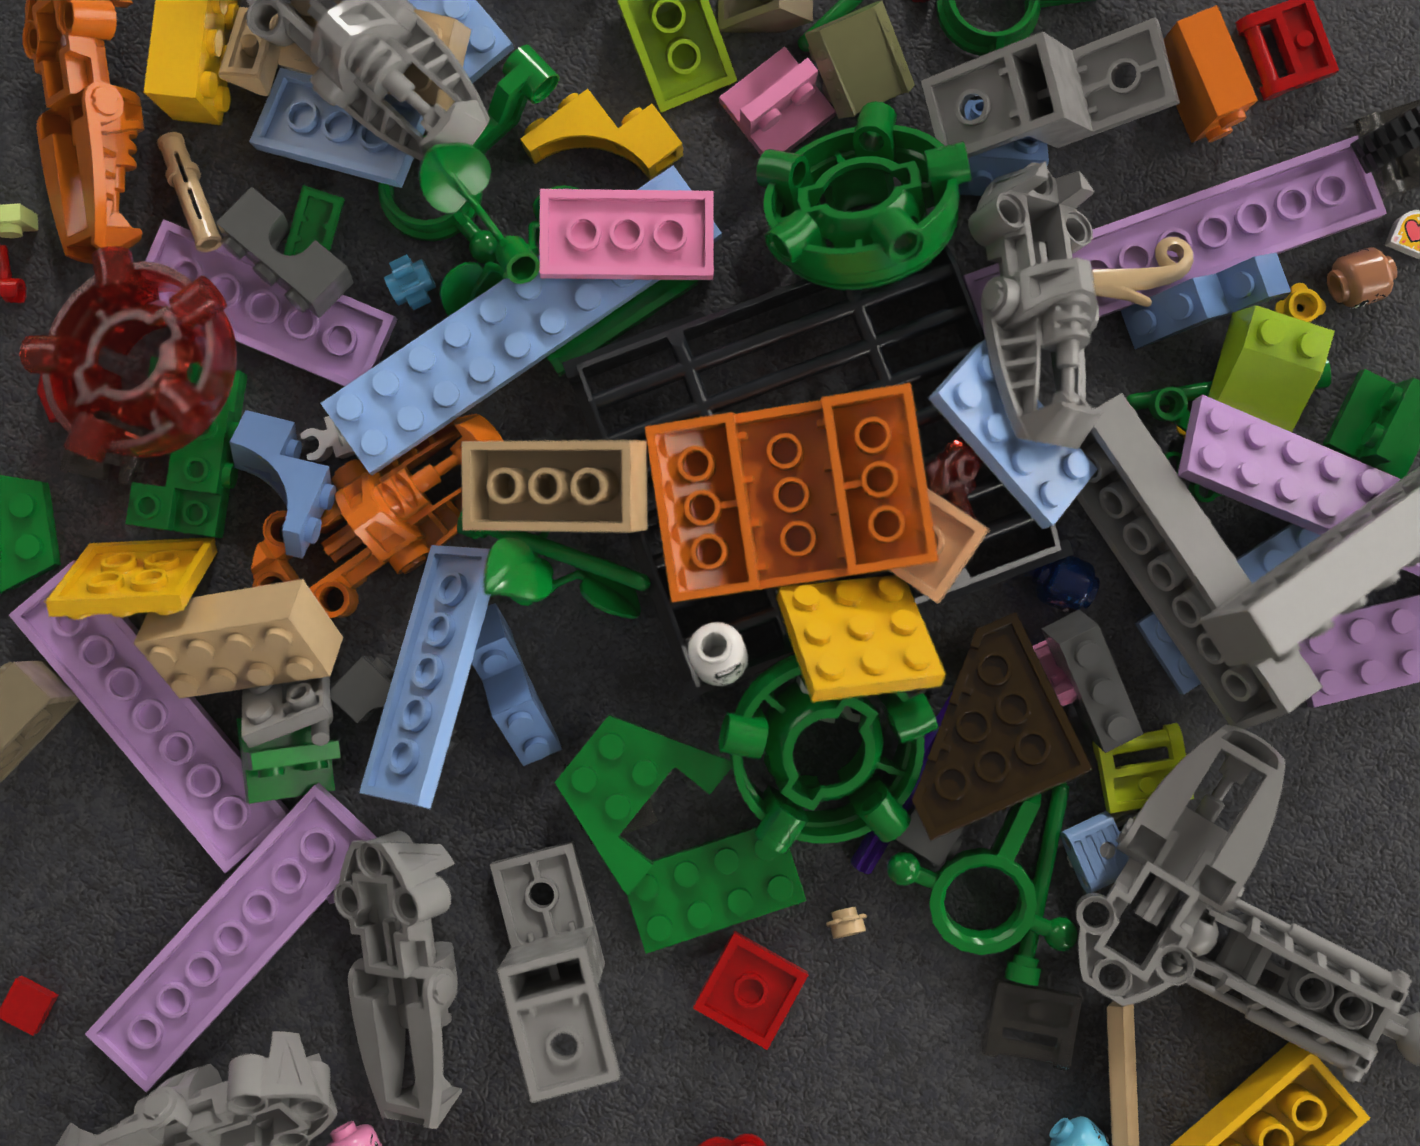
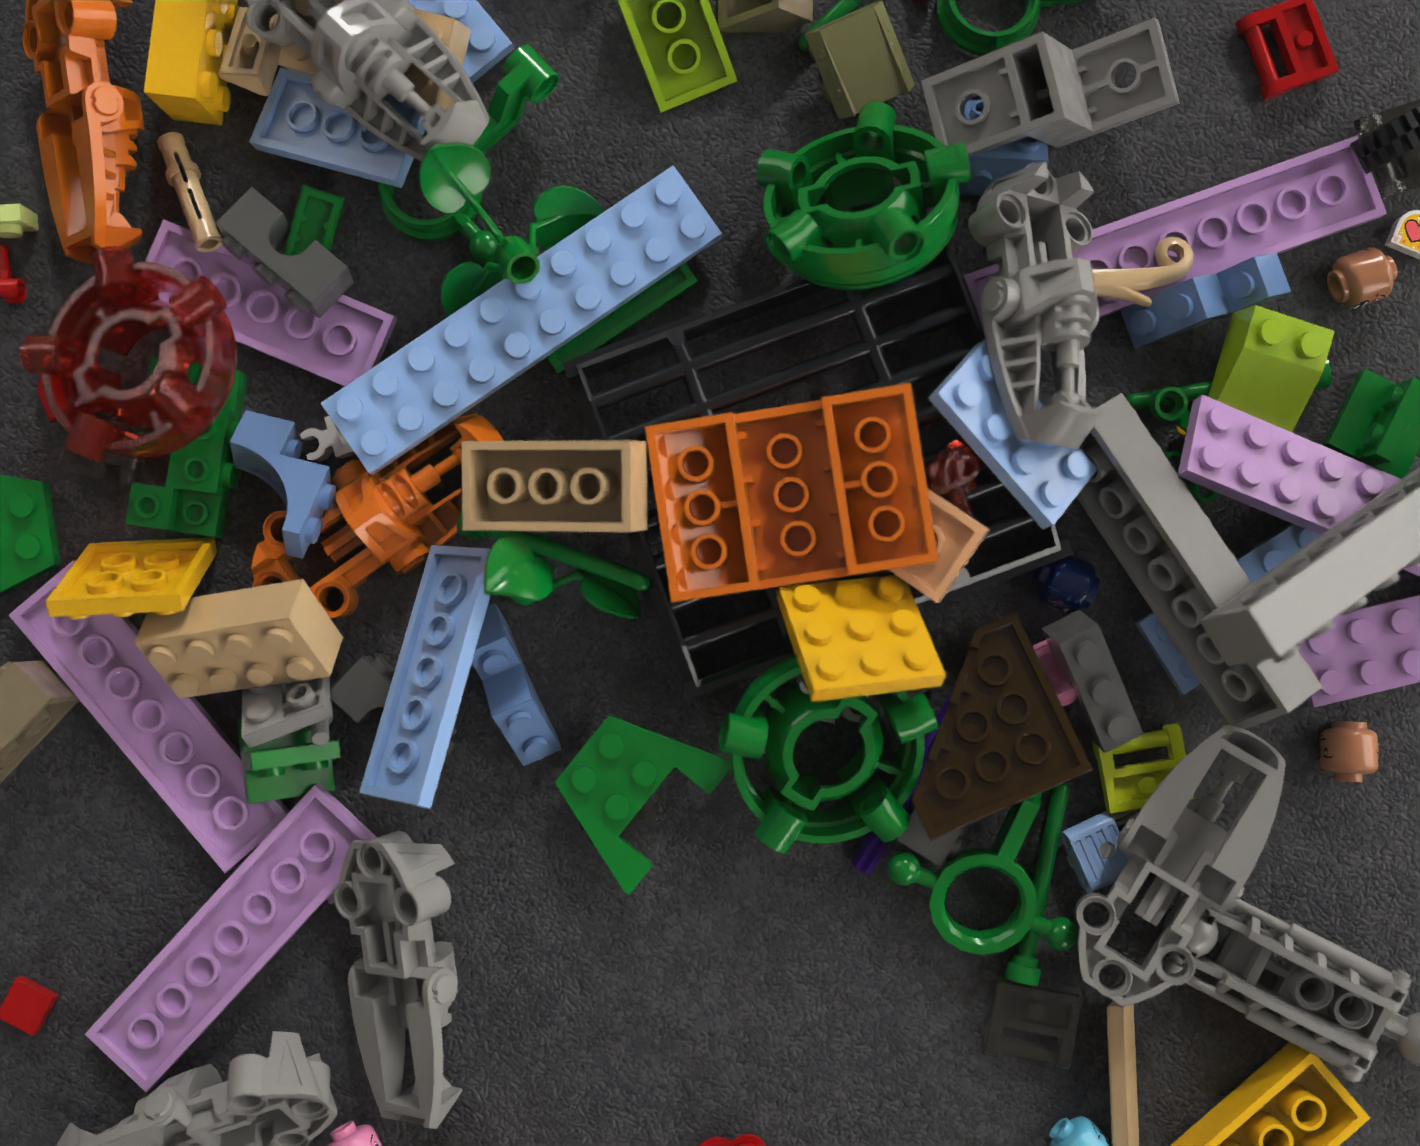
(410, 282): dark azure gear -> none
(553, 973): light grey bracket -> none
(583, 123): yellow arch -> none
(626, 234): bright pink plate -> none
(712, 889): green plate -> none
(718, 654): white head -> none
(750, 990): red plate -> none
(778, 103): bright pink bracket -> none
(846, 923): tan plate -> none
(1208, 76): orange brick -> none
(1300, 294): yellow plate -> none
(1349, 750): none -> nougat head

